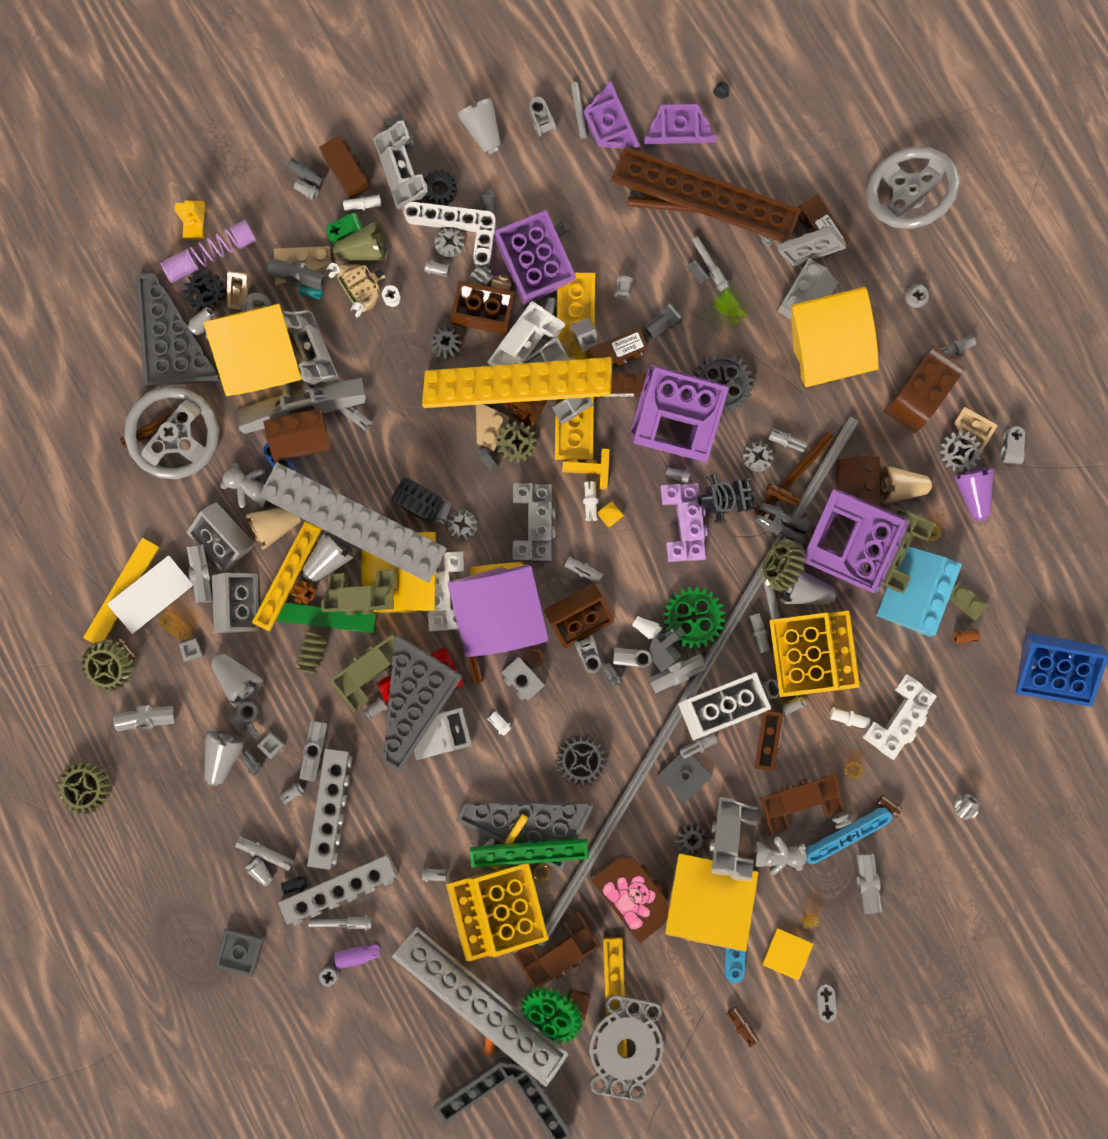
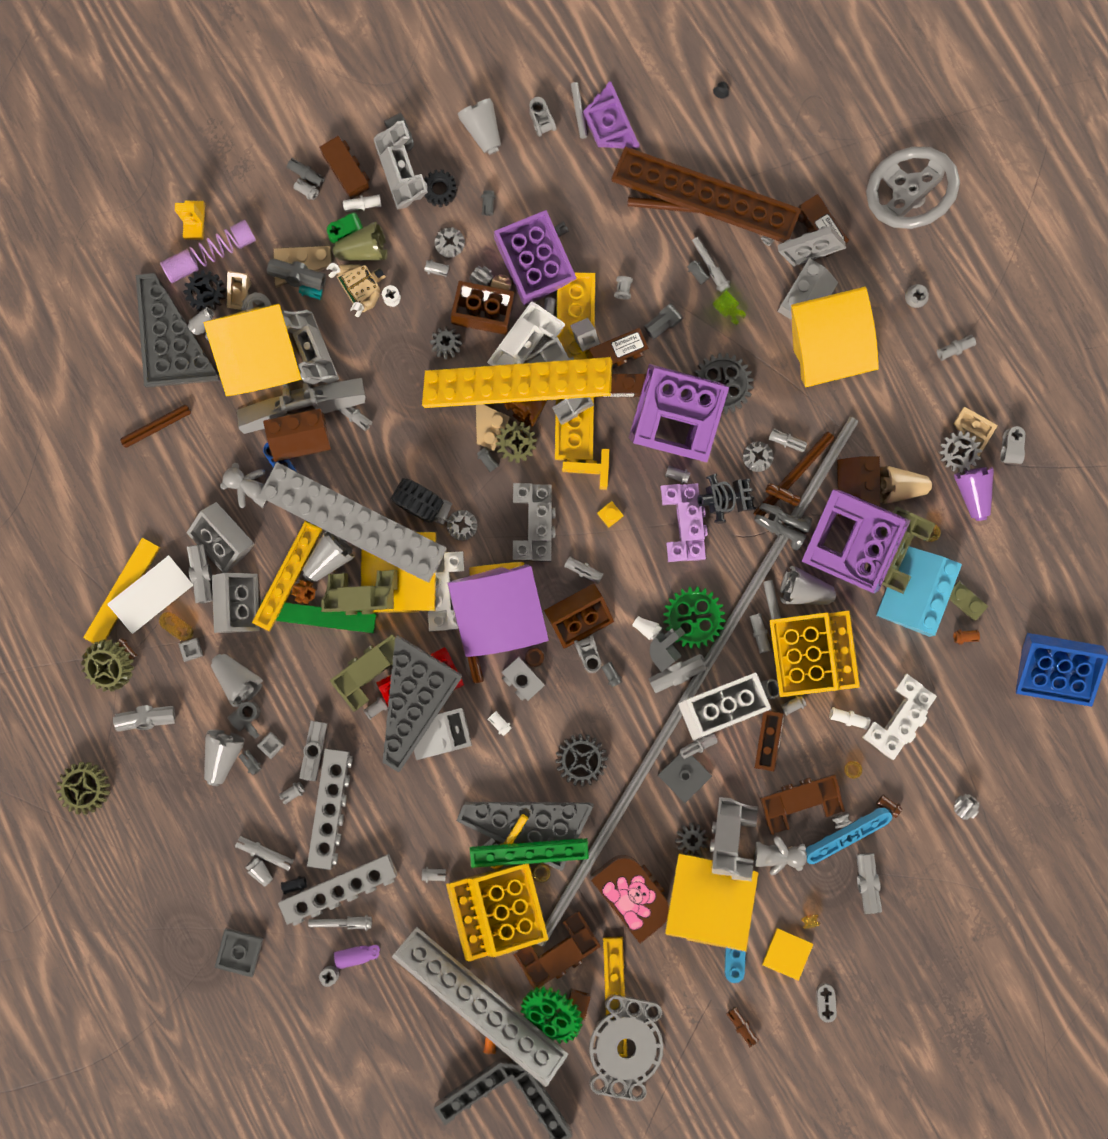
(197, 454): light grey piece -> none
(271, 524): tan cone -> none
(310, 653): olive piece -> none
(458, 224): white beam -> none
(590, 501): white pin -> none
(628, 657): light grey piece -> none
(680, 125): medium lavender wing -> none
(783, 565): olive gear -> none
(924, 389): reddish brown brick -> none

